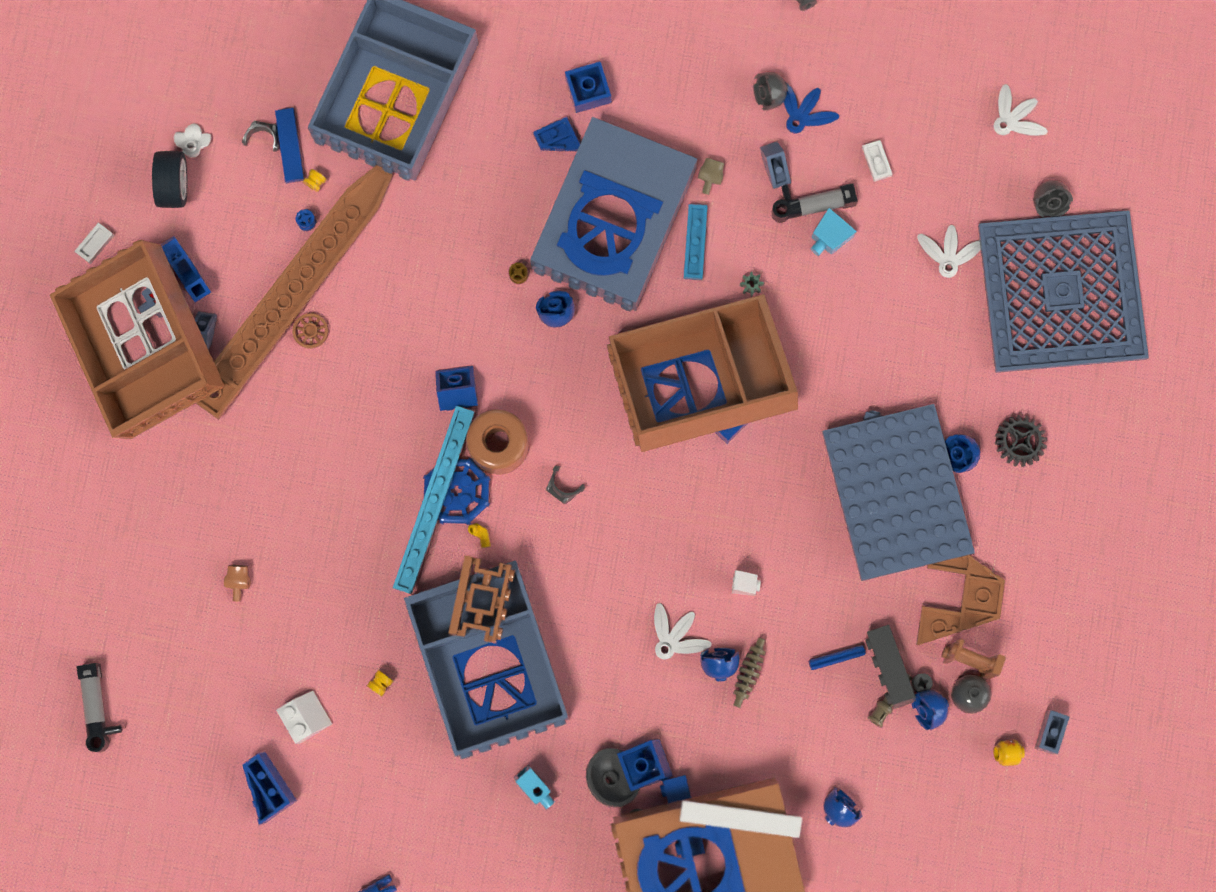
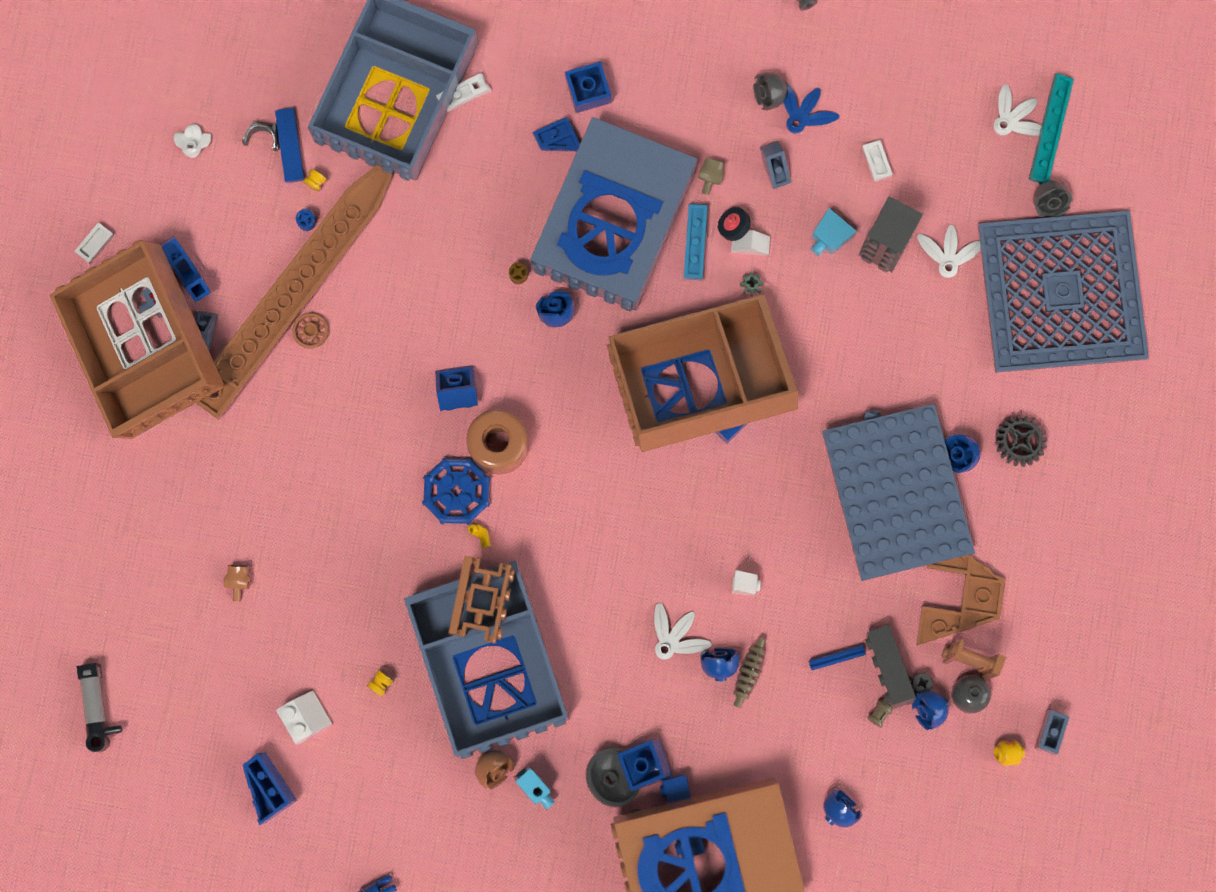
(169, 179): black wheel -> none
(433, 500): medium azure plate -> none
(465, 91): none -> white plate
(492, 768): none -> nougat cylinder
(561, 496): dark grey helmet -> none
(734, 224): none -> black wheel
(740, 818): white tile -> none
(752, 243): none -> white slope
(815, 203): piece -> none
(890, 235): none -> dark grey piece
(1051, 128): none -> teal plate

